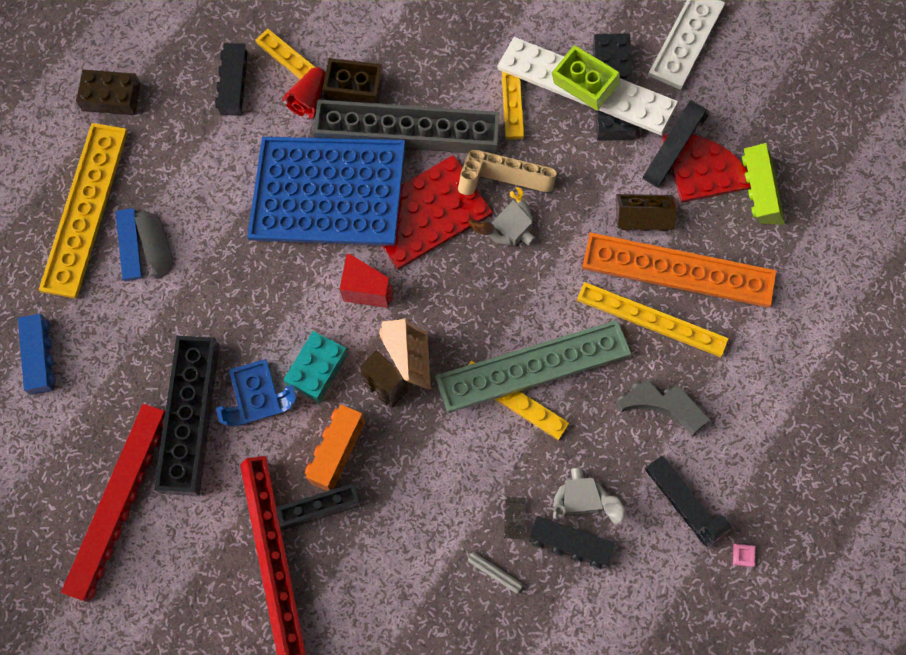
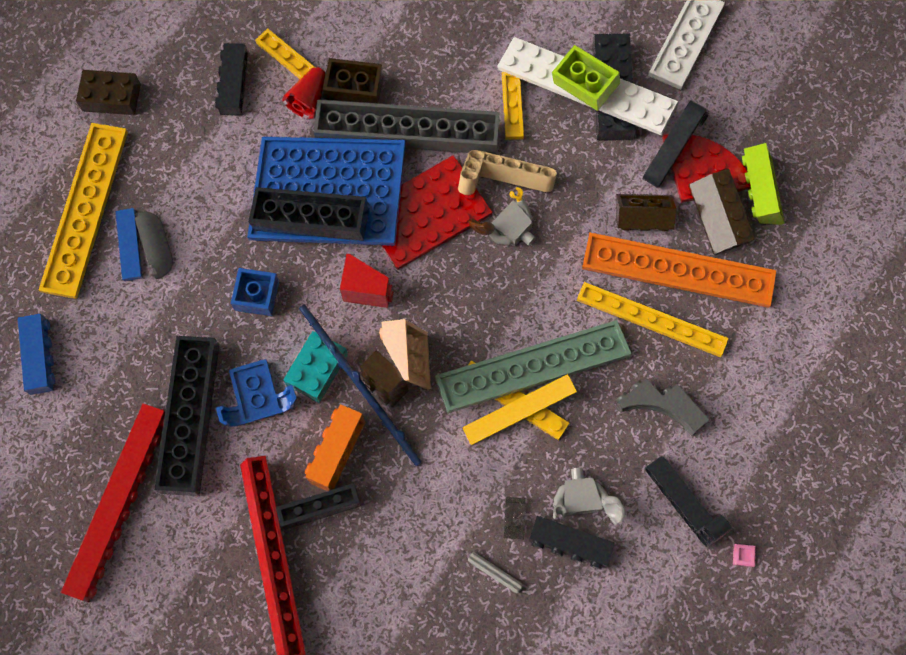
(255, 292): none -> blue brick
(309, 213): none -> black brick
(355, 377): none -> dark blue plant
(519, 409): none -> yellow tile
(721, 211): none -> slope

